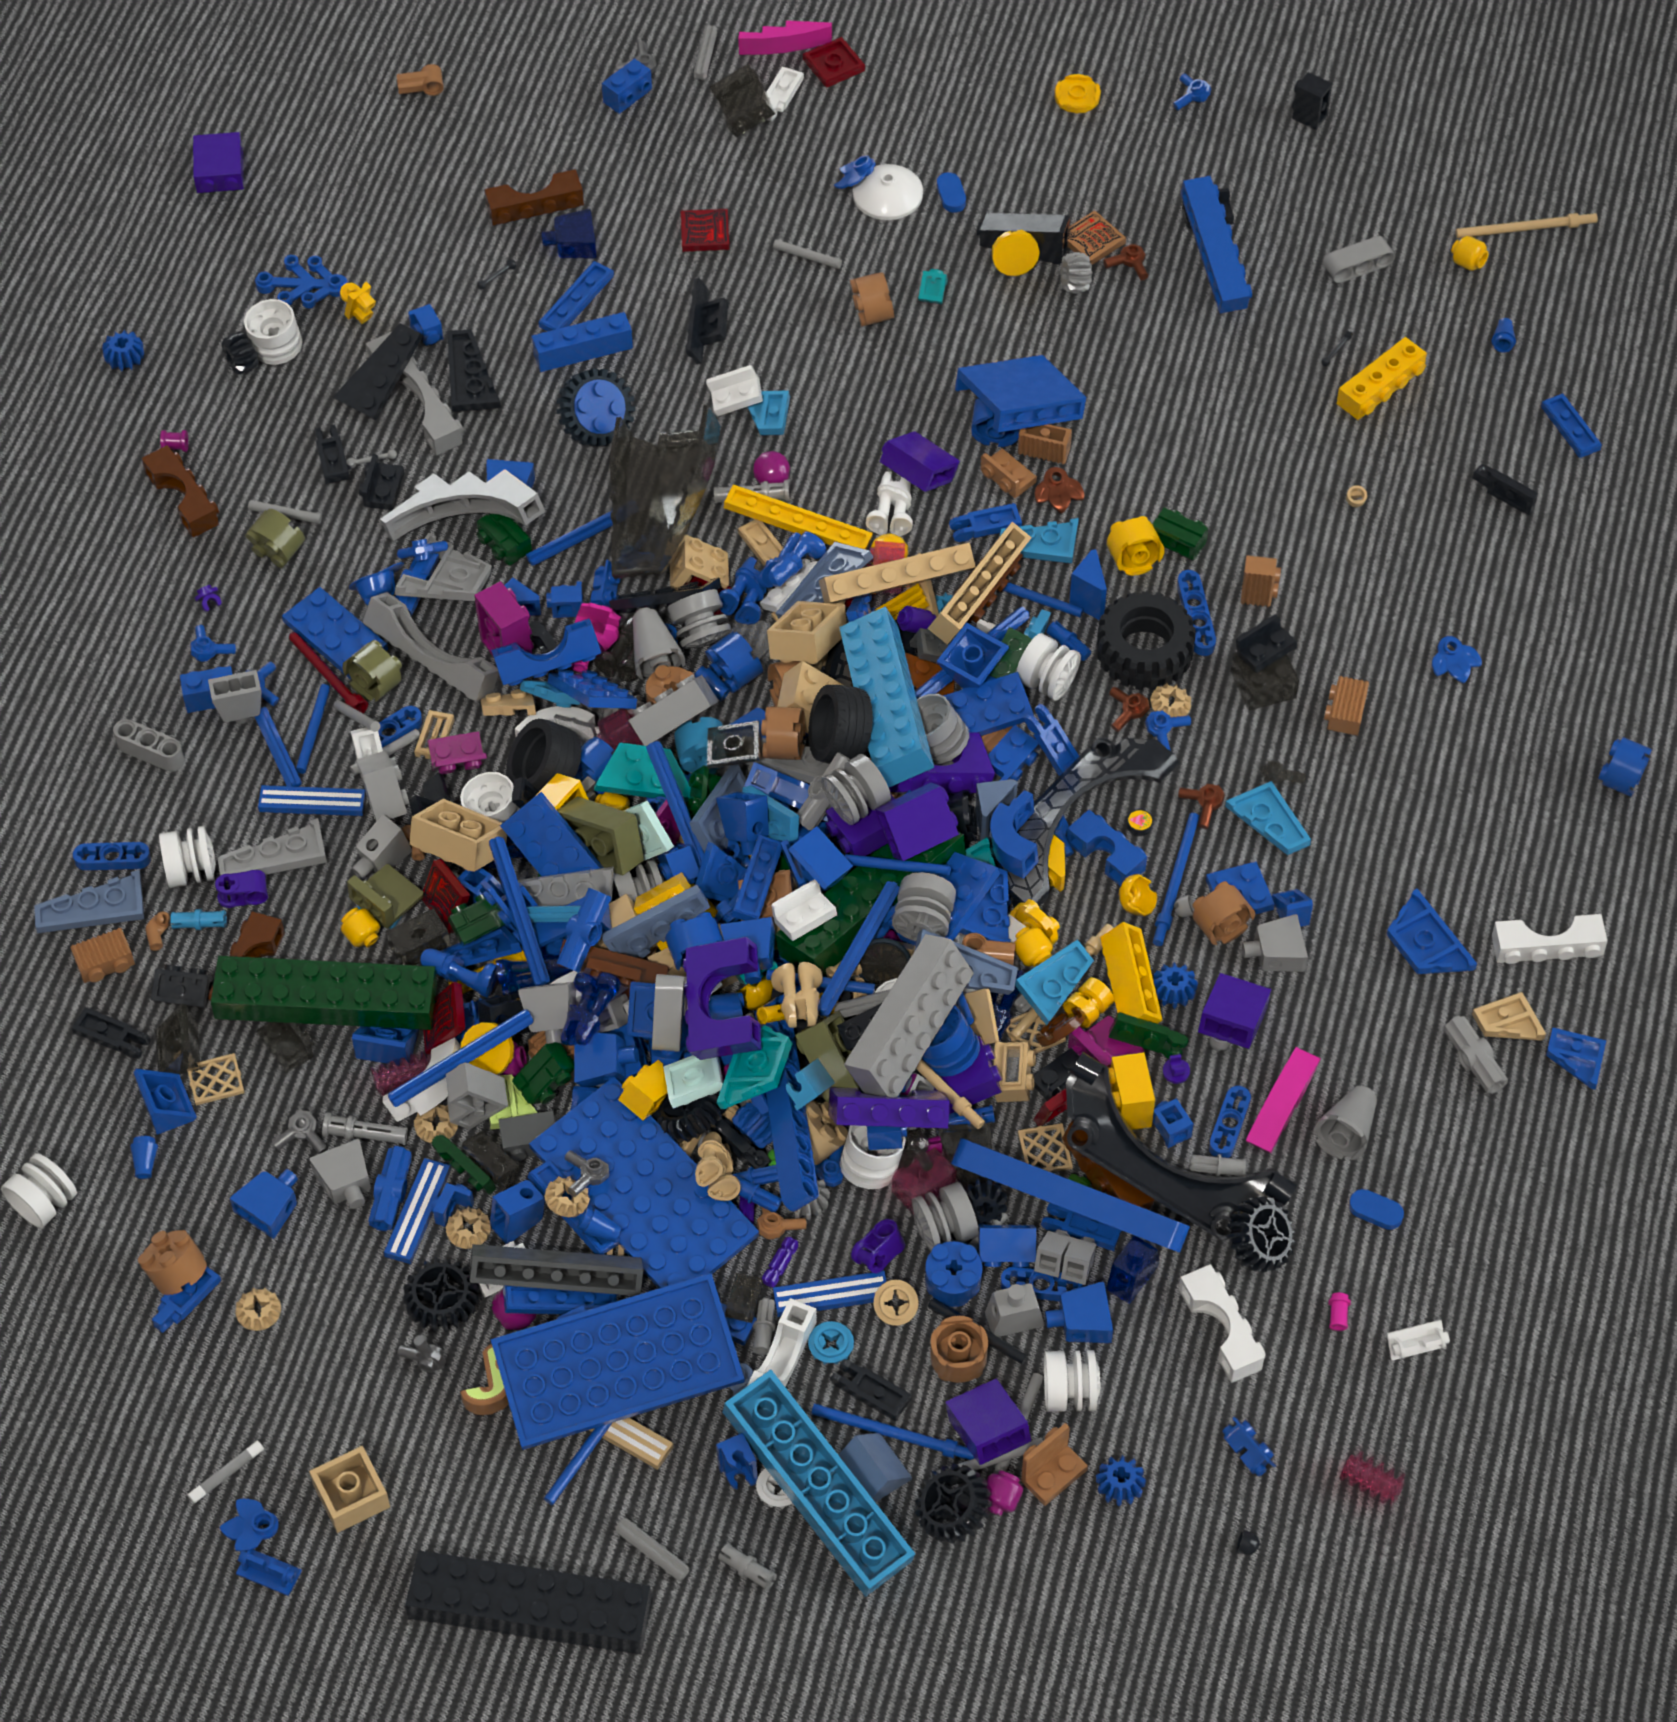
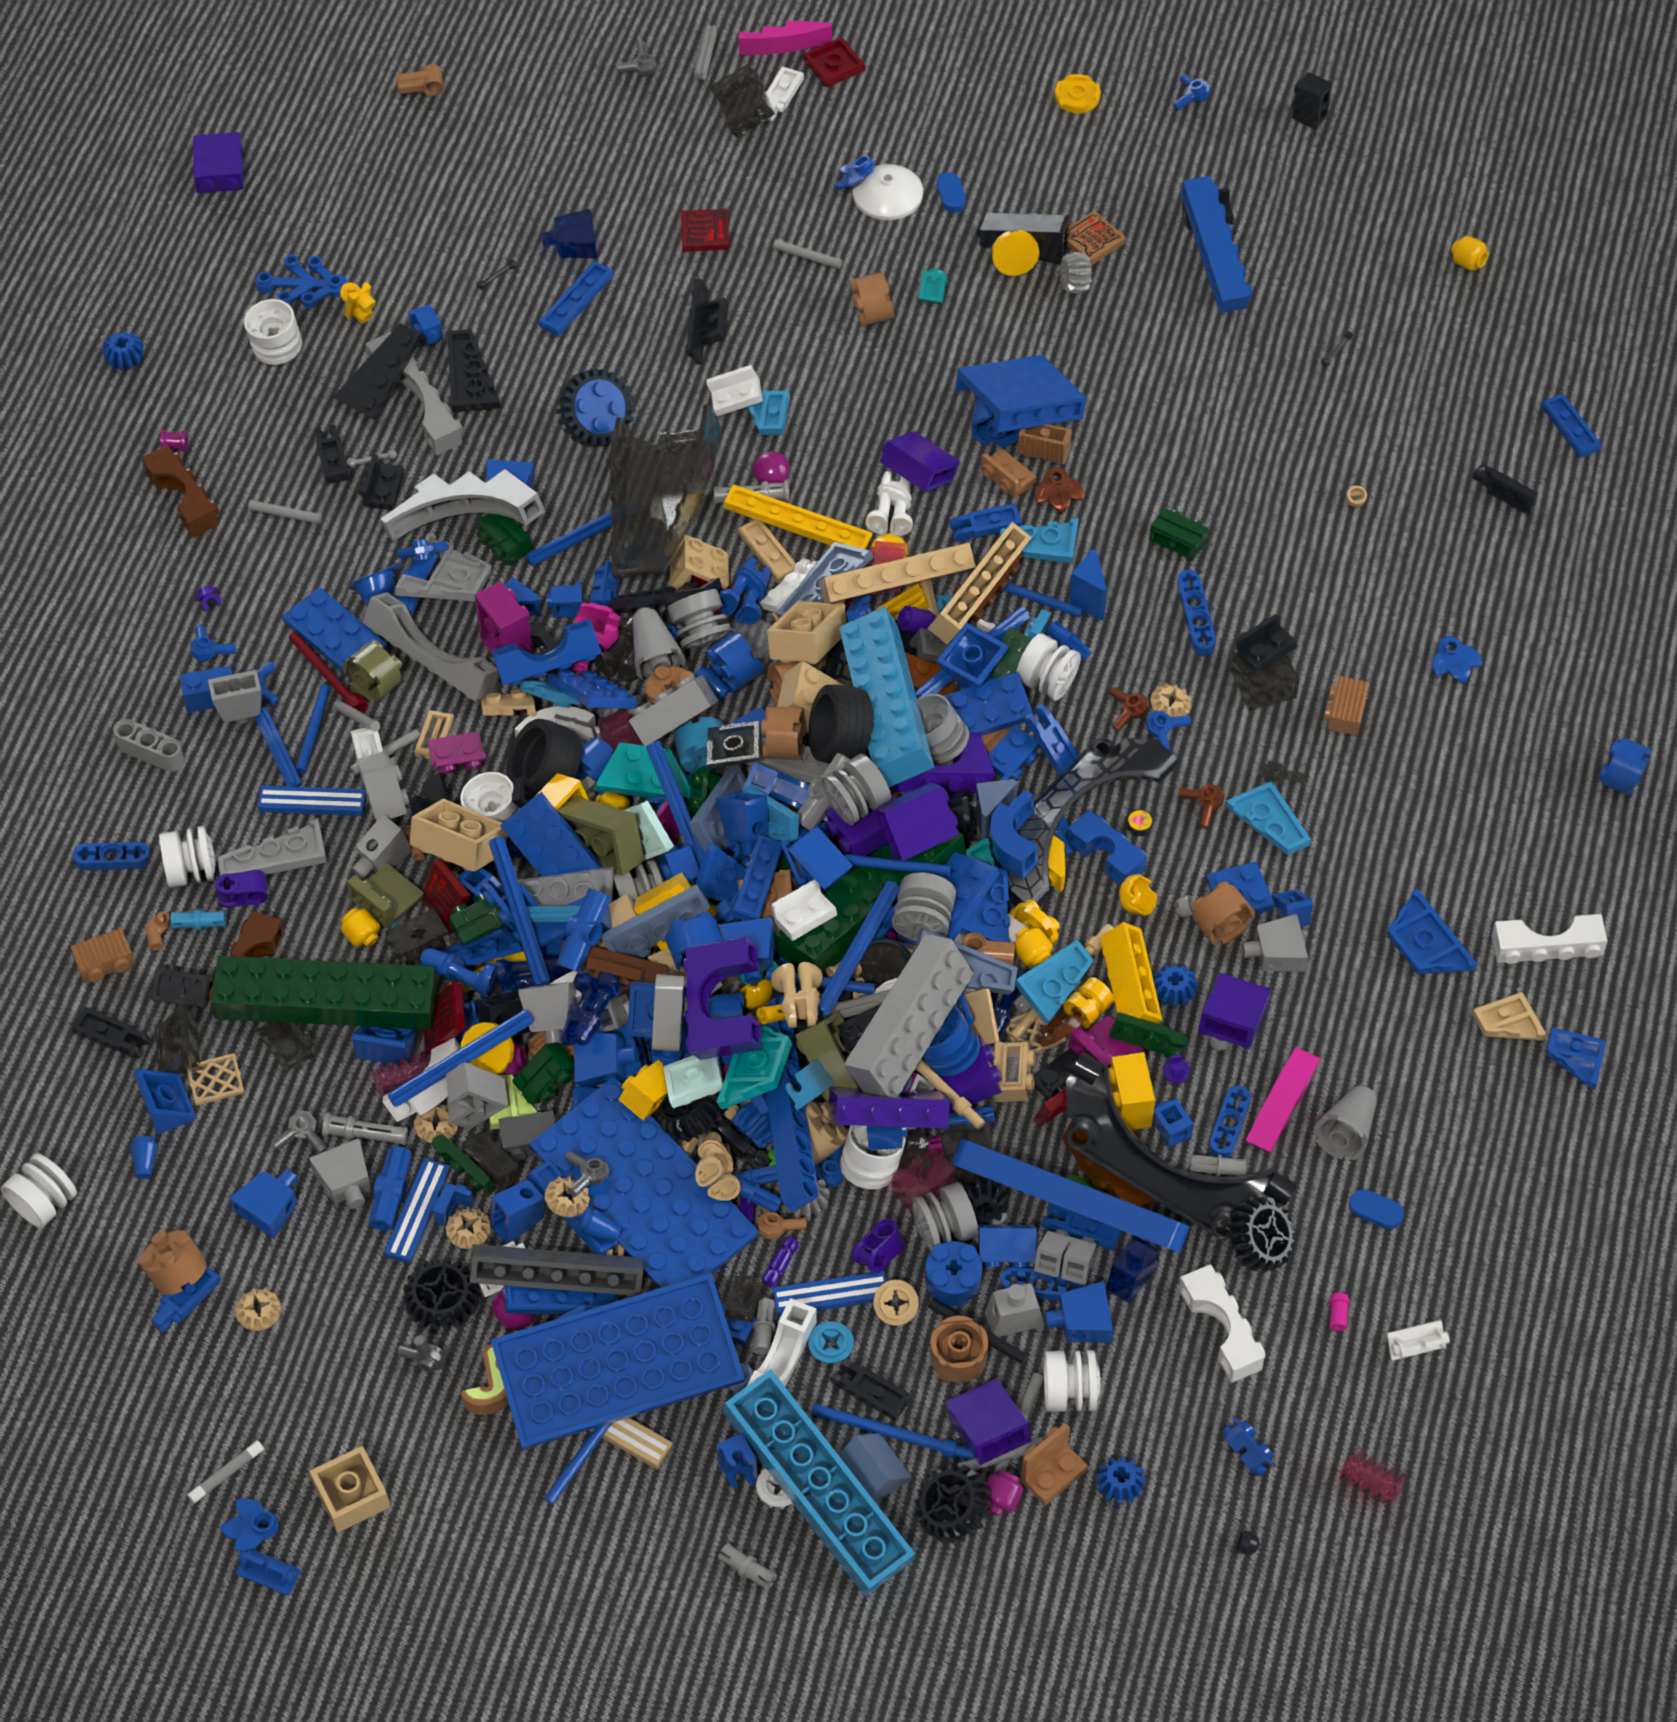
(110, 903): sand blue wing -> none
(239, 352): black gear -> none
(275, 537): olive brick -> none
(399, 719): blue beam -> none
(510, 205): reddish brown arch -> none
(529, 1602): black brick -> none
(582, 341): blue brick -> none
(626, 86): blue brick -> none
(652, 1549): light grey axle -> none
(789, 561): blue piece -> none
(1056, 1156): tan window -> none
(1133, 257): copper piece -> none
(1135, 545): yellow brick -> none
(1152, 615): black tyre -> none
(1164, 919): blue bar -> none
(1259, 581): medium nougat brick -> none
(1358, 259): light grey beam -> none
(1381, 378): yellow brick -> none
(1475, 1054): light grey piece -> none
(1504, 336): blue cone -> none
(1572, 221): tan bar -> none

